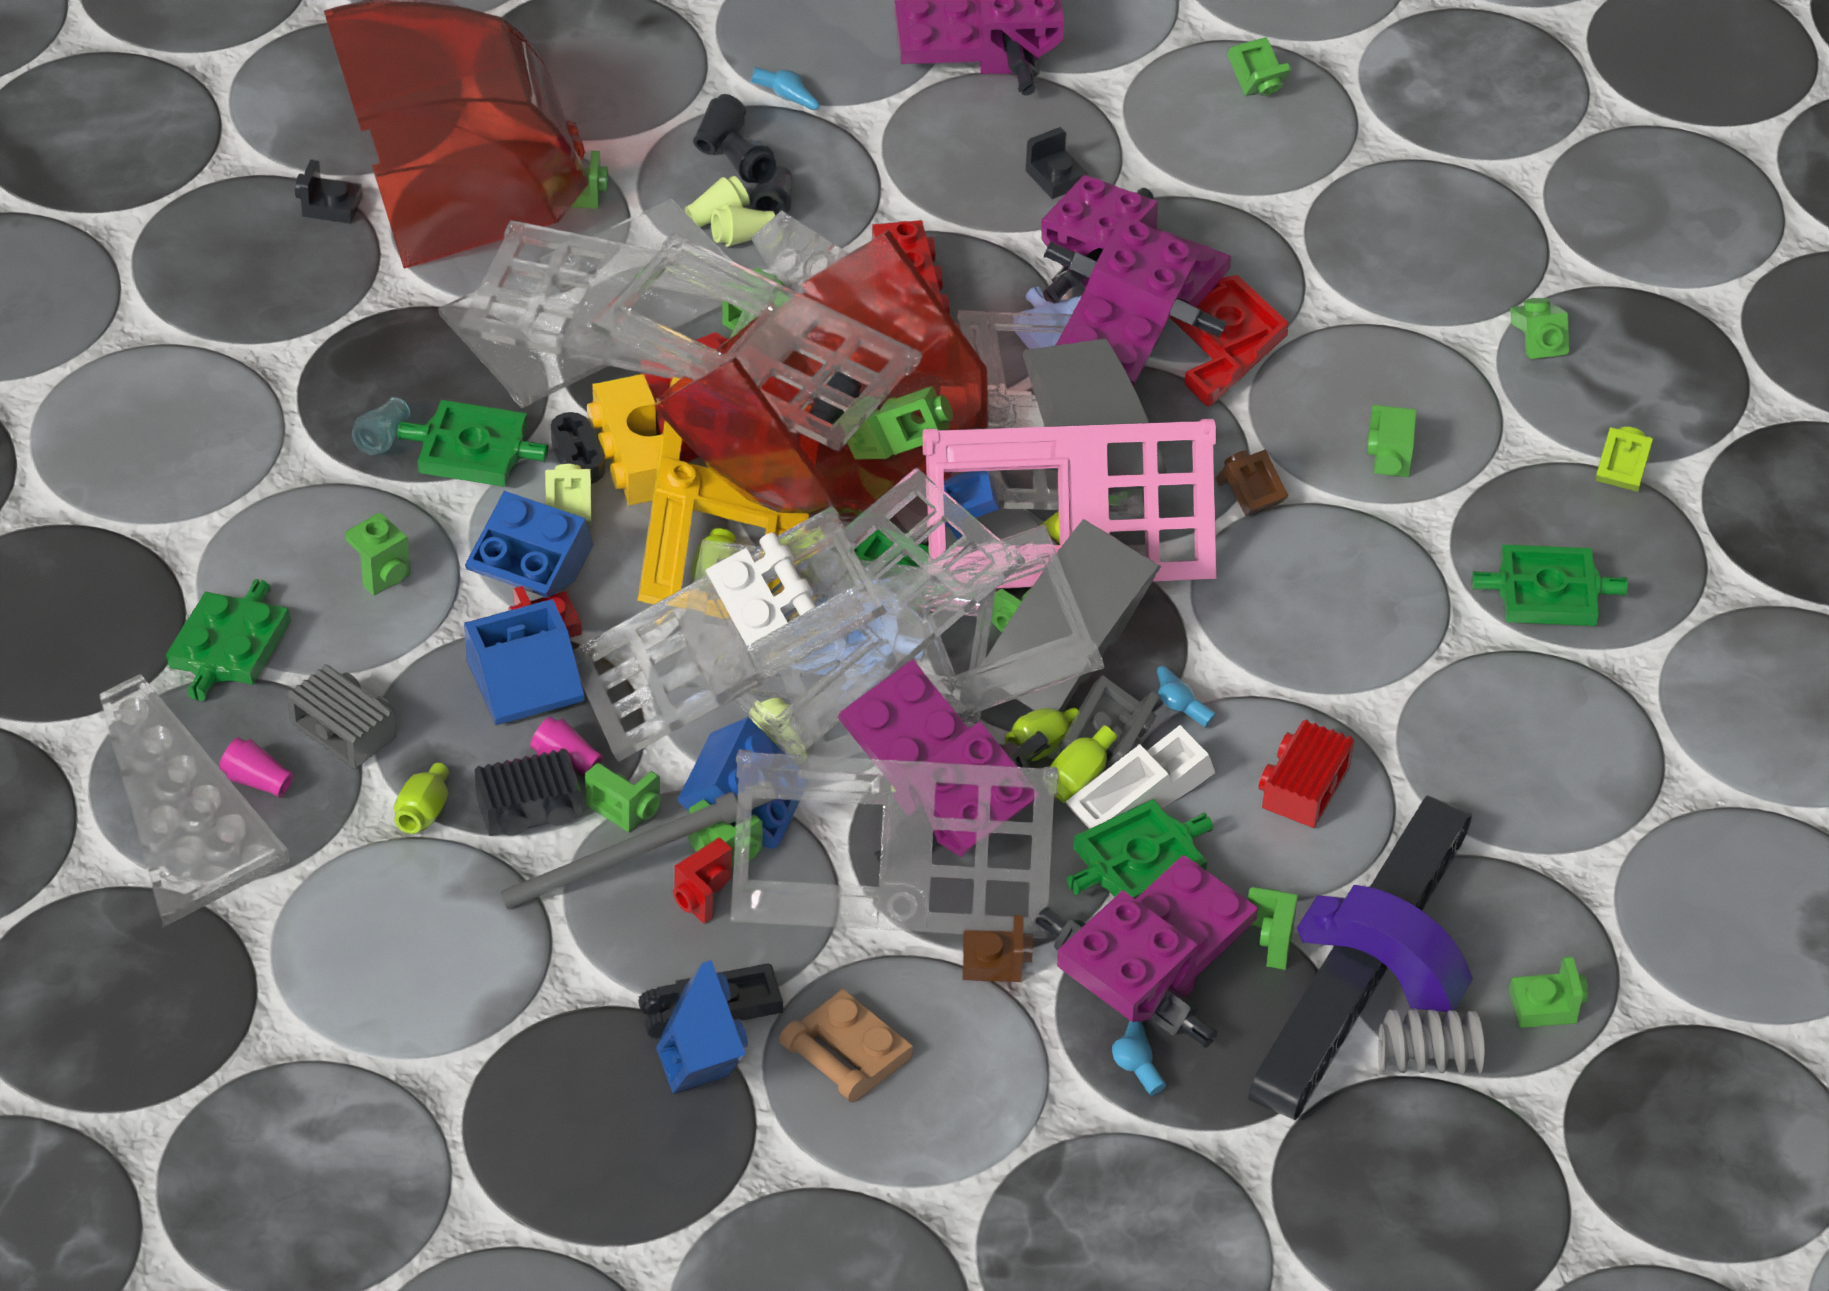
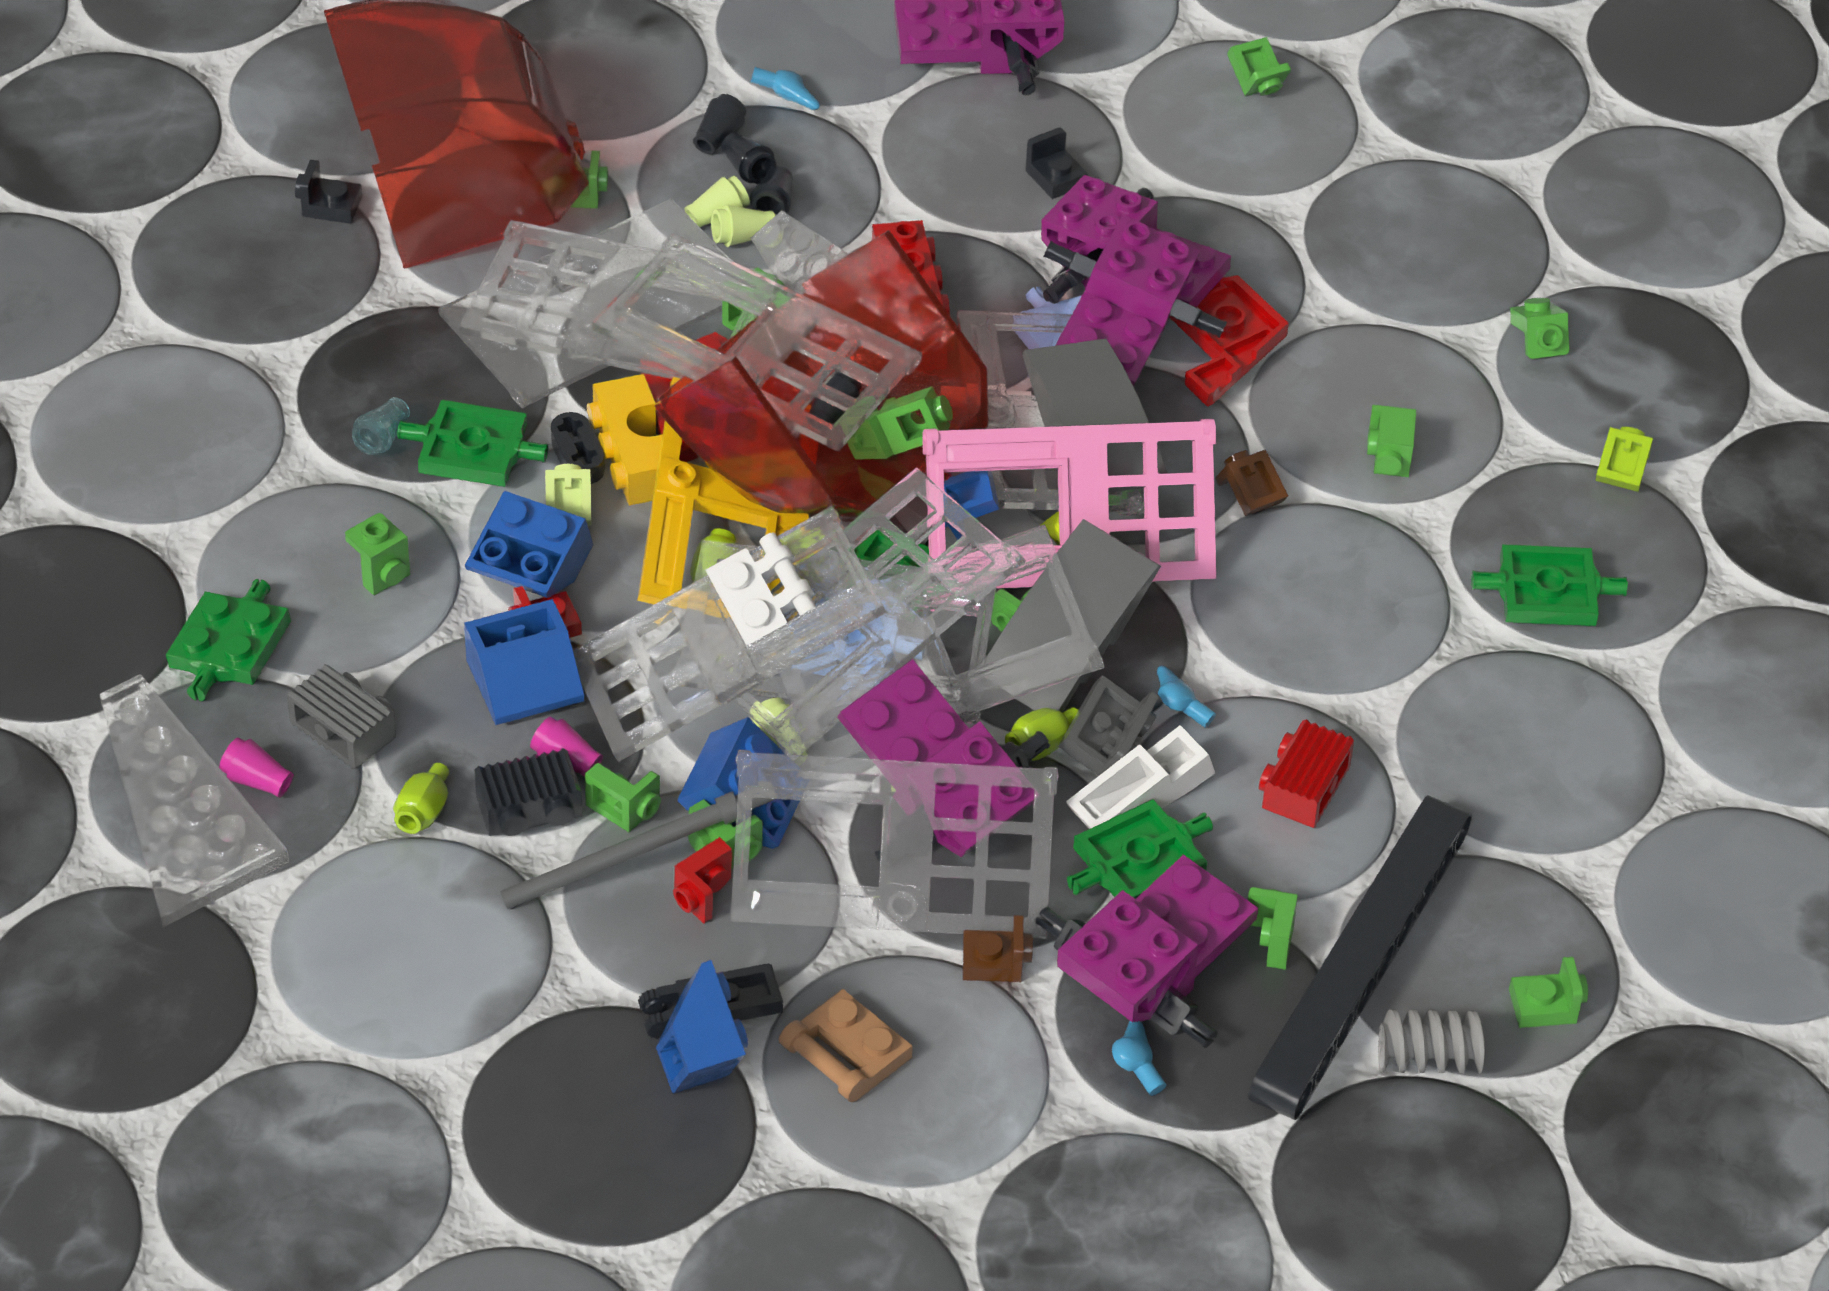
(1082, 762): lime plant -> none
(1399, 936): dark purple arch -> none

